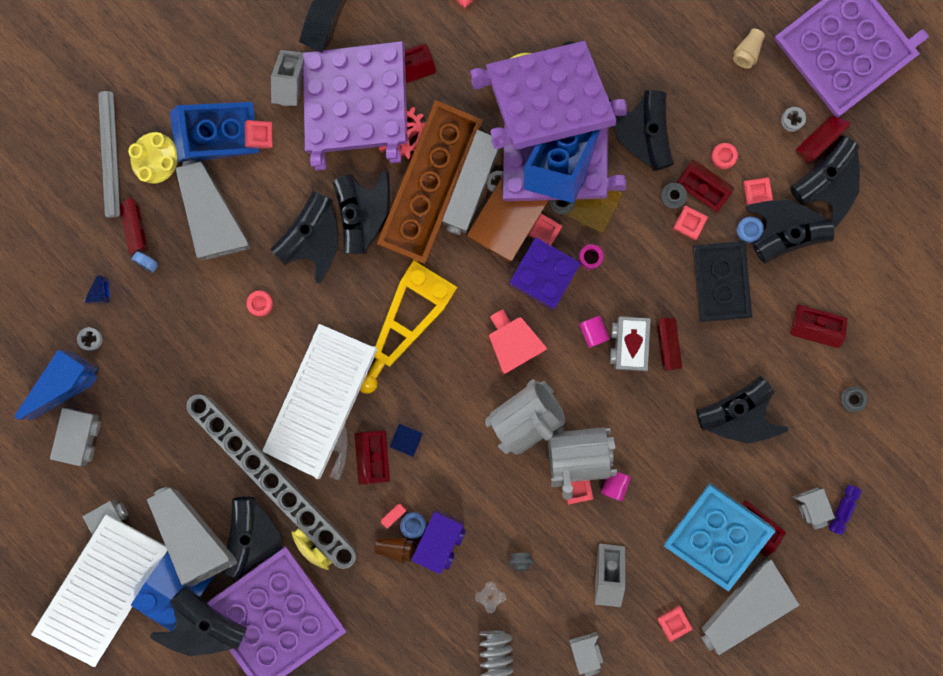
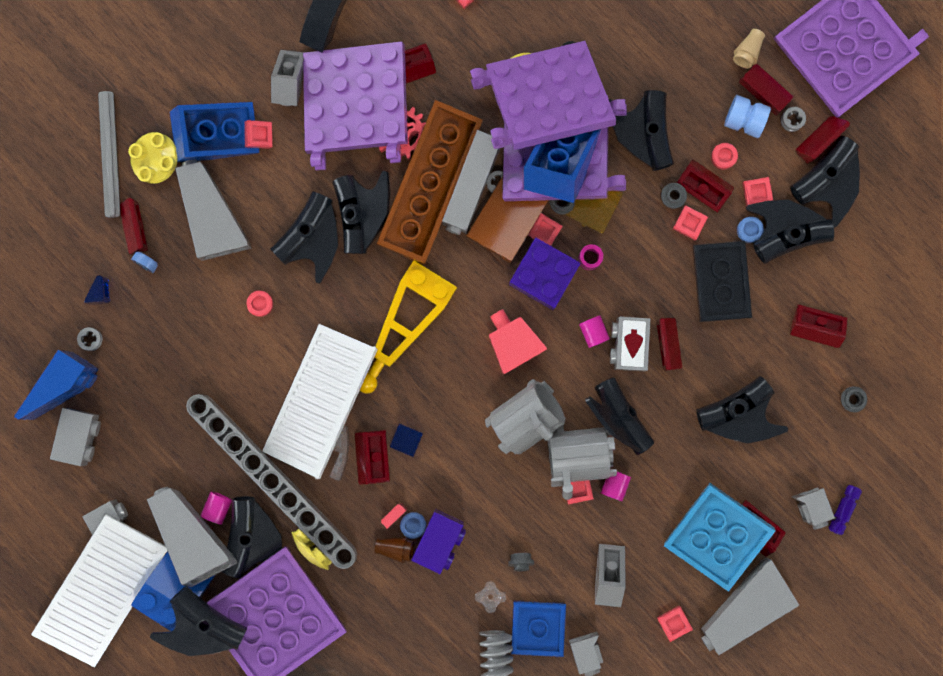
(216, 508): none -> dark pink beam
(538, 628): none -> blue tile
(619, 417): none -> black pin
(747, 116): none -> light blue wheel
(766, 89): none -> dark red slope

